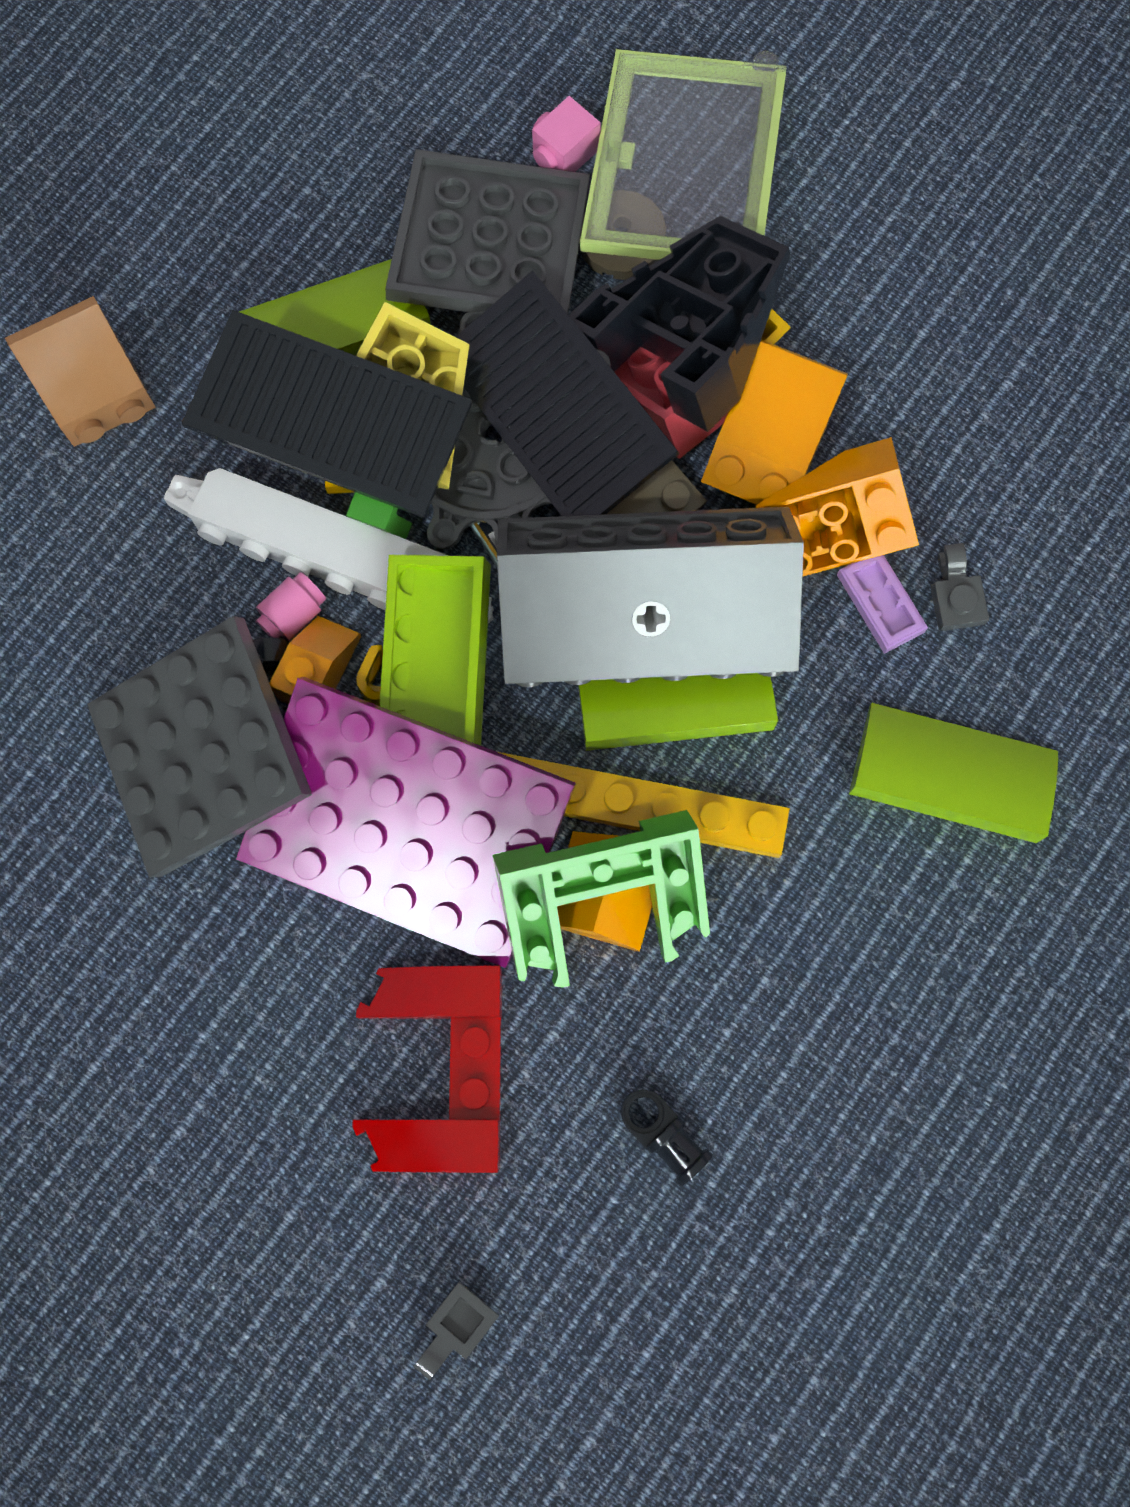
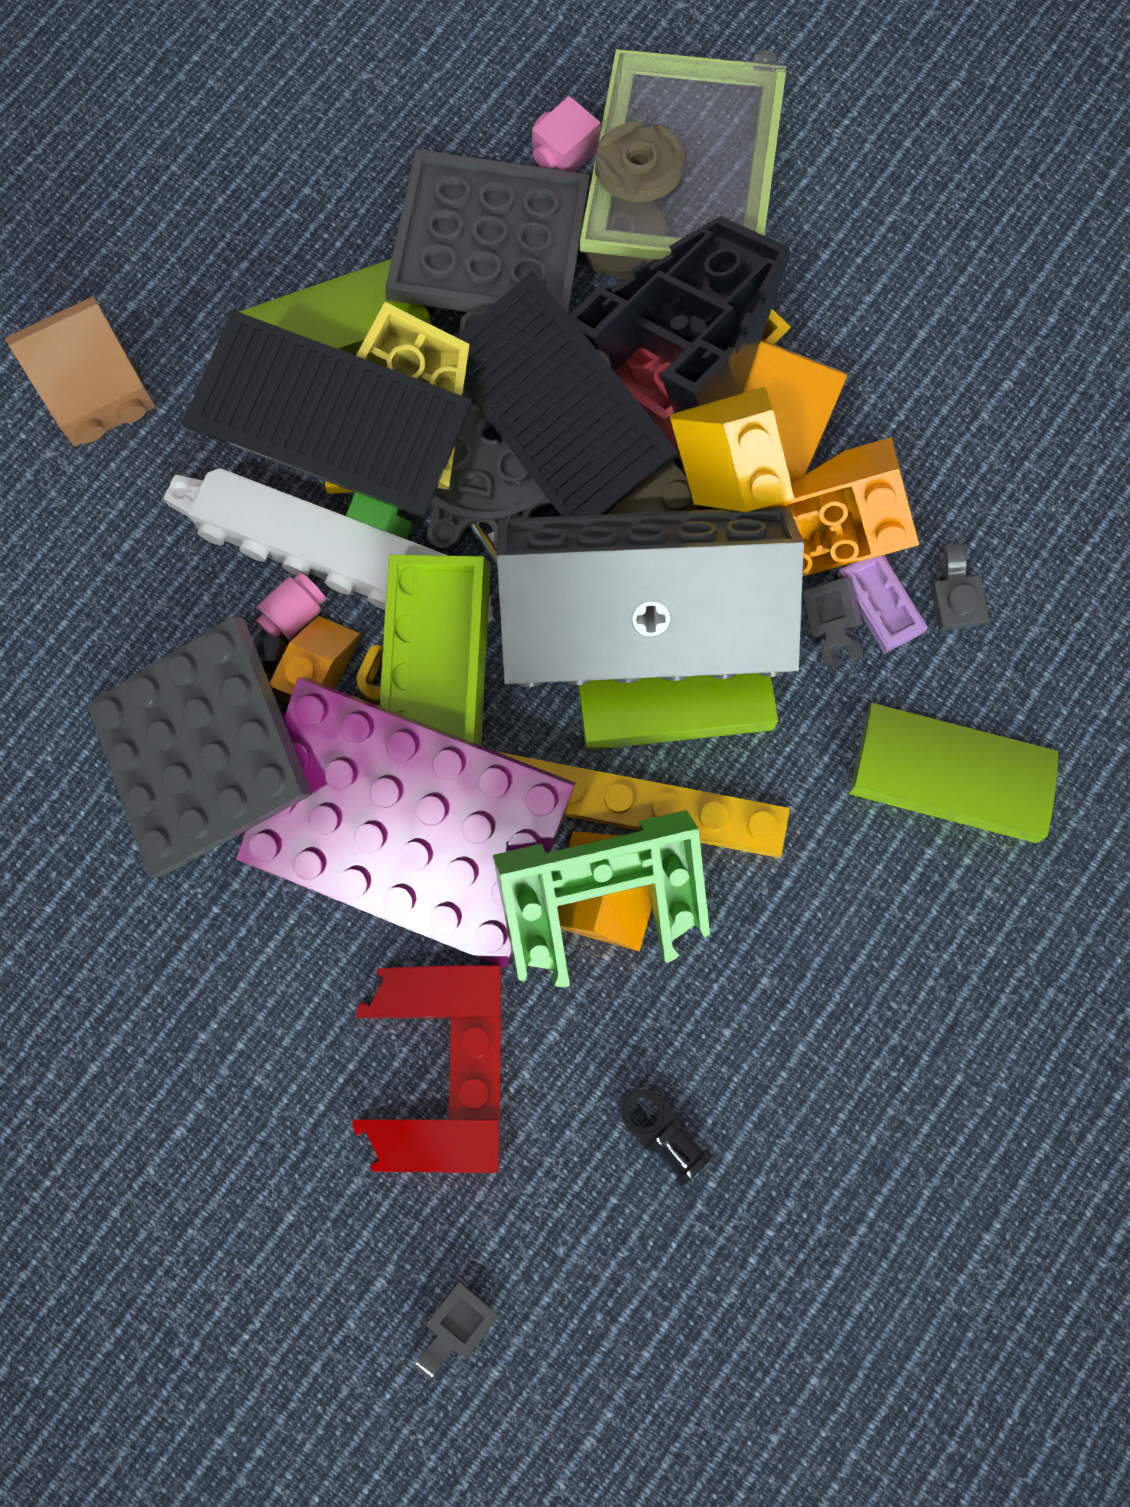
(639, 162): none -> dark tan plate
(733, 453): none -> yellow slope
(832, 613): none -> flat silver plate

